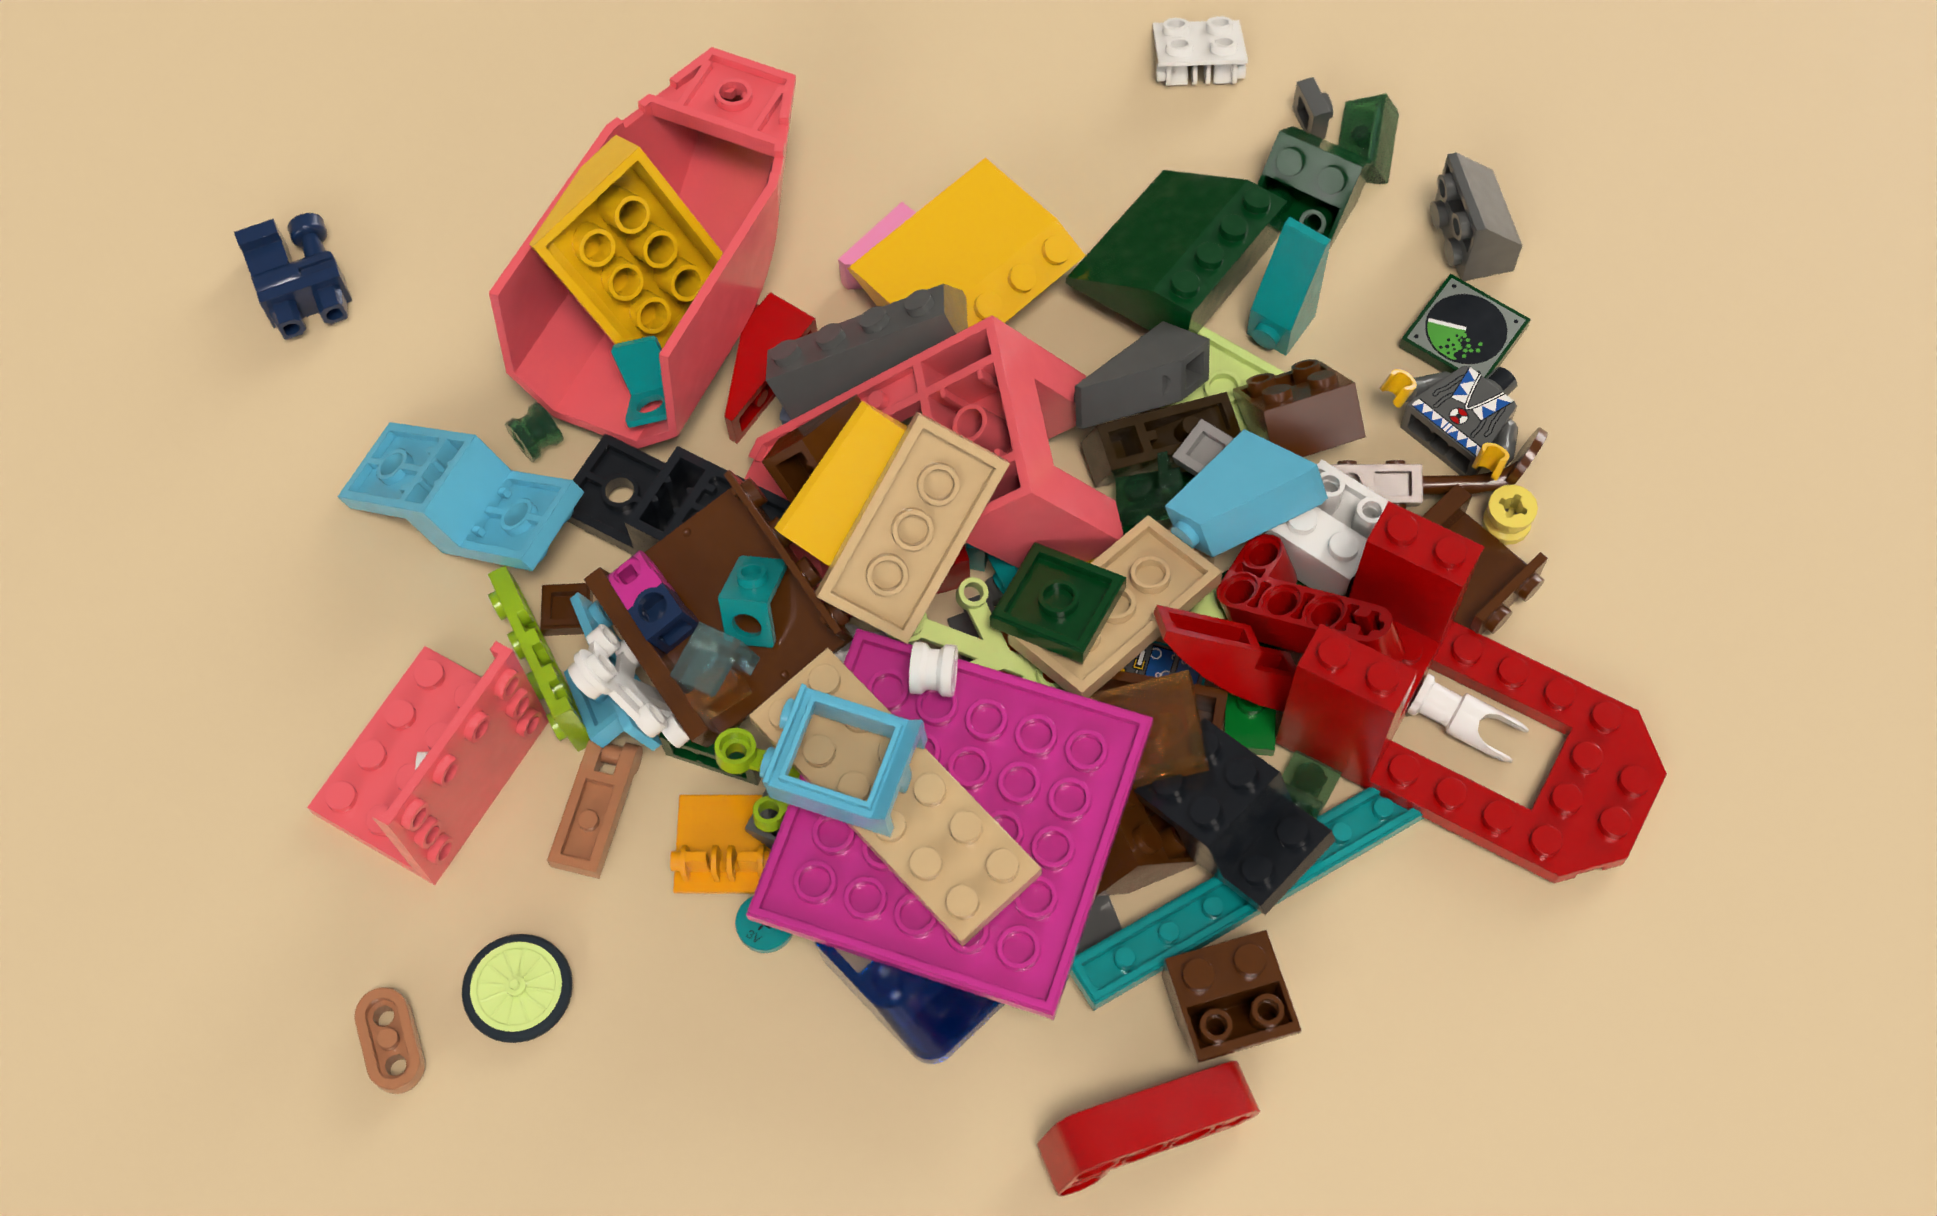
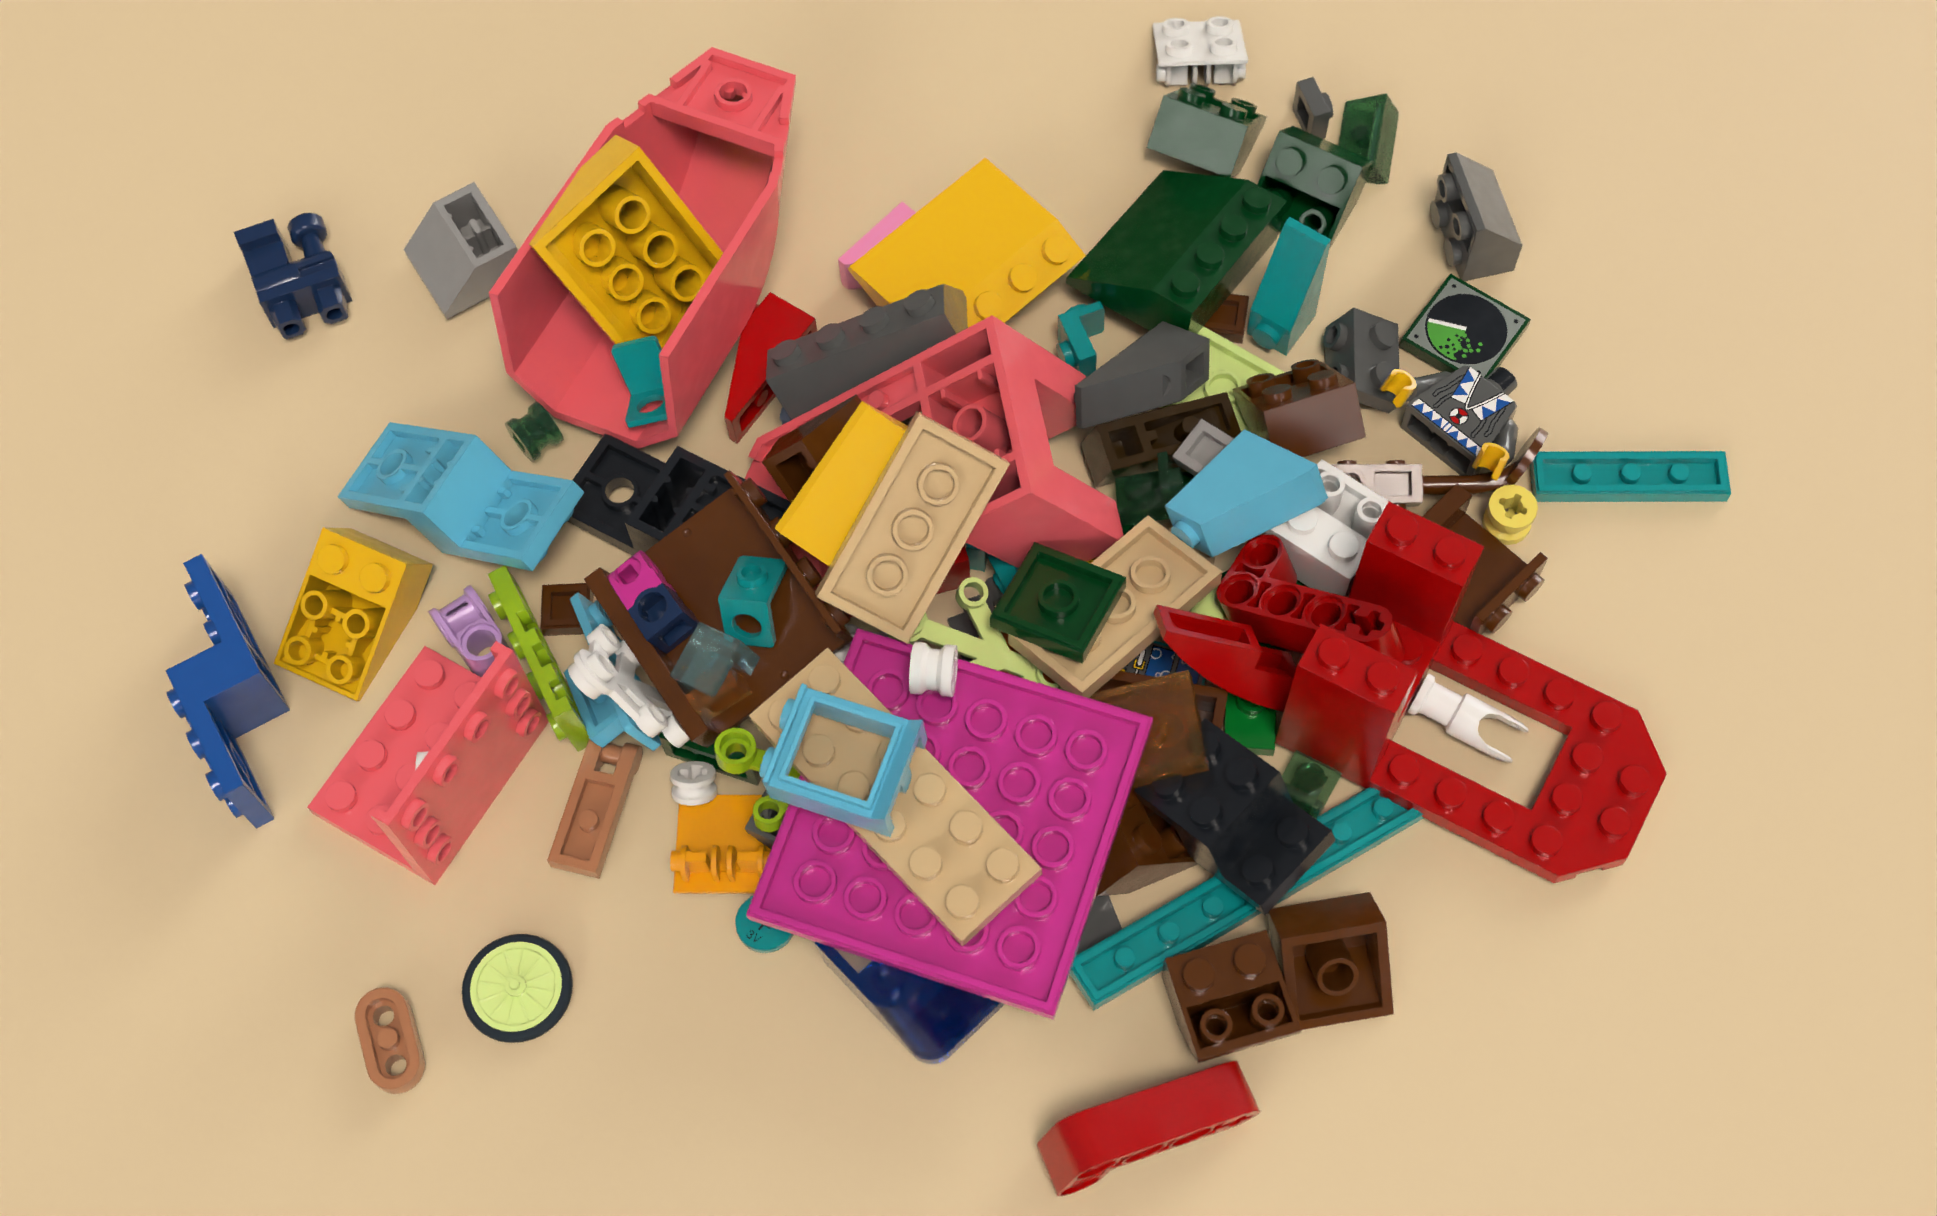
(225, 694): none -> blue bracket
(351, 610): none -> yellow slope
(460, 250): none -> light grey slope
(469, 629): none -> lavender piece
(693, 783): none -> white bush
(1074, 331): none -> teal bracket
(1206, 129): none -> slope
(1230, 318): none -> reddish brown tile
(1333, 959): none -> reddish brown slope
(1365, 352): none -> dark grey bracket
(1630, 476): none -> teal tile

